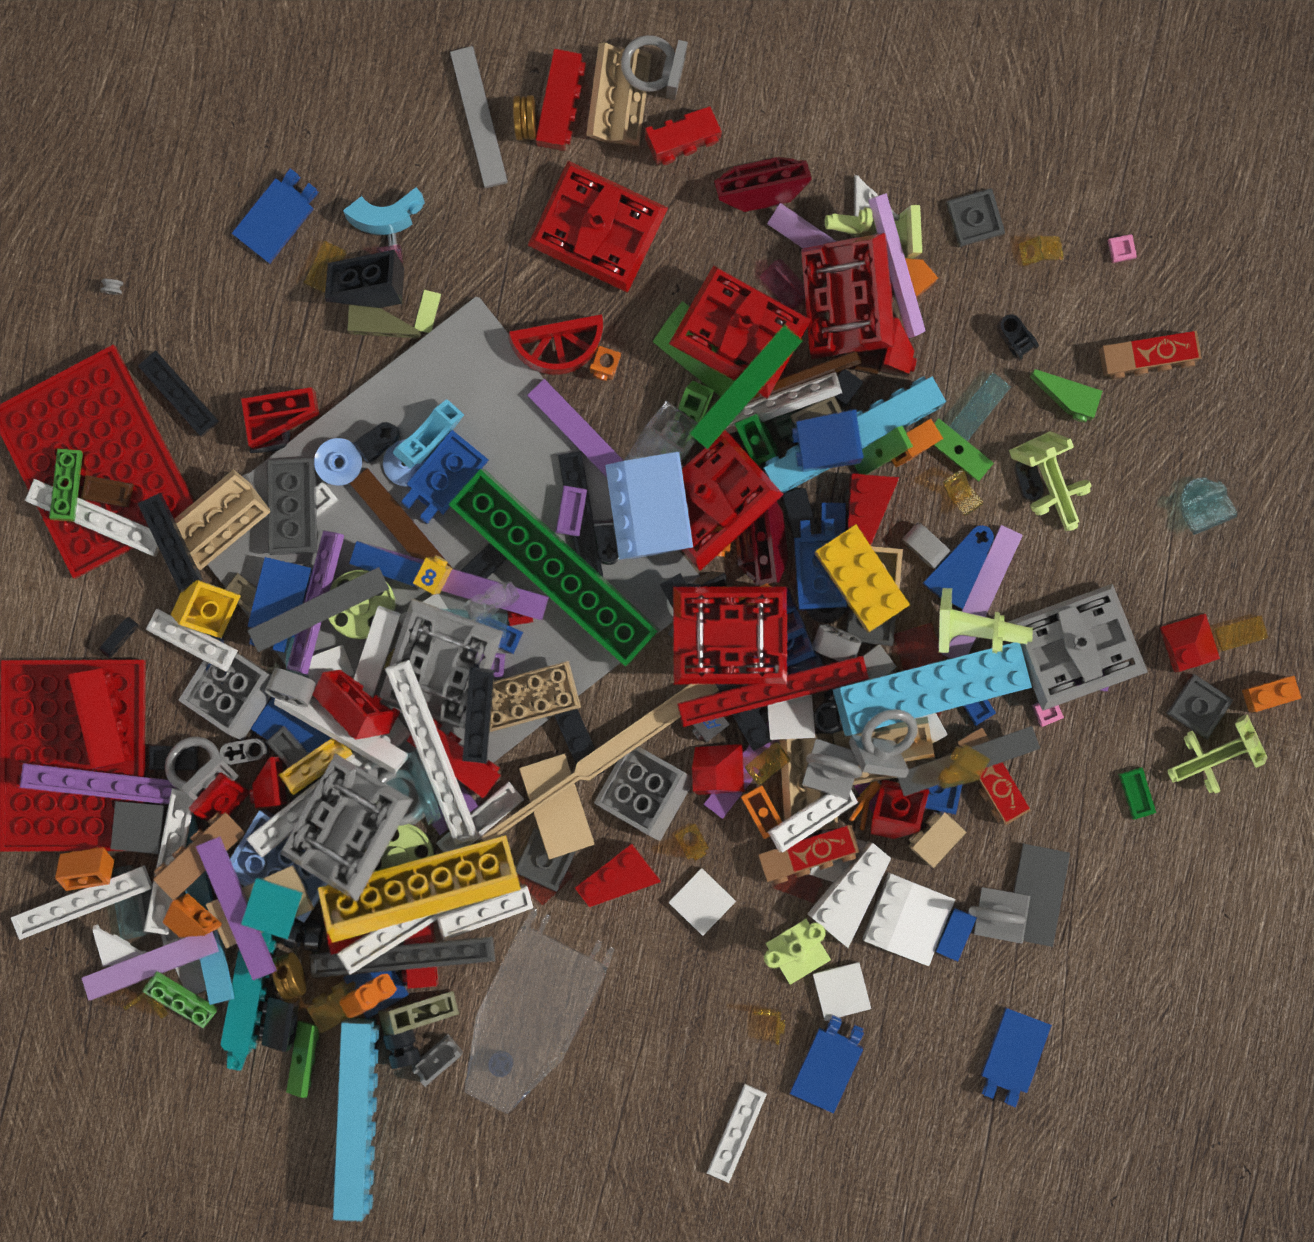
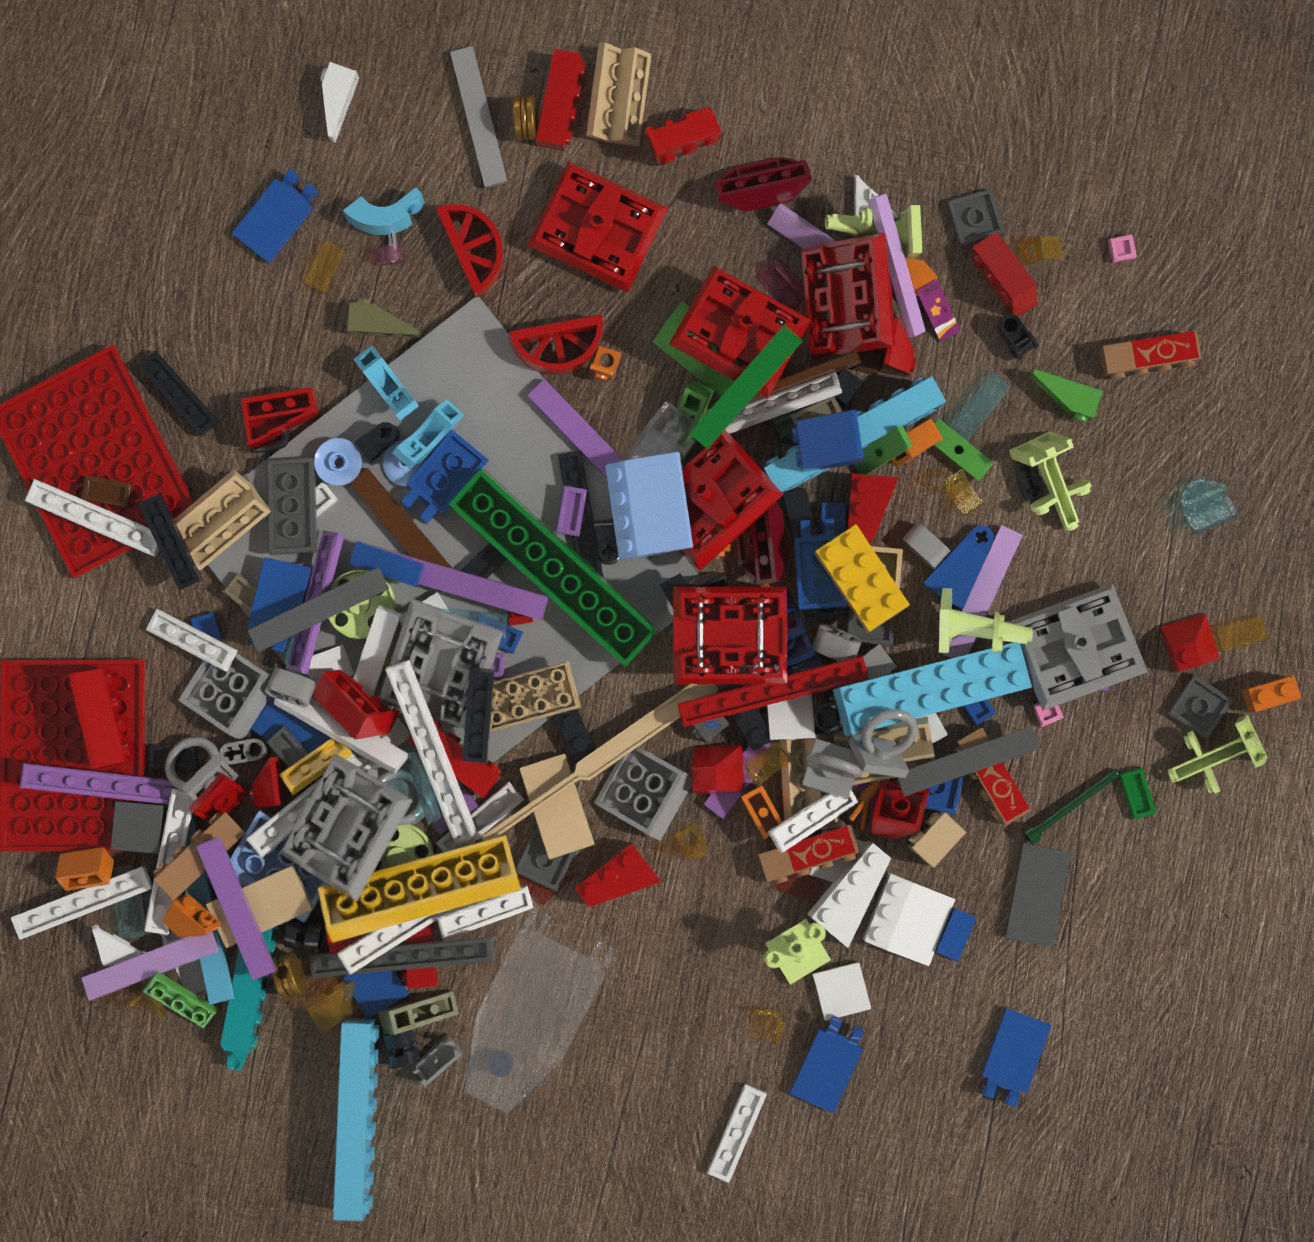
(65, 498): bright green tile -> none
(111, 286): light grey bush -> none
(118, 637): black beam -> none
(205, 608): yellow slope -> none
(272, 908): teal tile -> none
(279, 1023): black slope -> none
(302, 1059): bright green tile -> none
(338, 90): none -> white slope
(366, 280): black slope -> none
(367, 995): orange brick -> none
(386, 382): none -> medium azure arch
(427, 311): yellowish green sticker -> none
(433, 574): yellow brick -> none
(461, 249): none -> red window
(487, 604): clear brick -> none
(672, 67): light grey tile -> none
(702, 901): white tile -> none
(757, 439): green slope -> none
(918, 646): clear red piece -> none
(938, 310): none -> magenta sticker
(965, 767): clear yellow slope -> none
(1001, 915): light grey tile -> none
(1005, 274): none -> red wedge
(1034, 832): none -> dark green piece

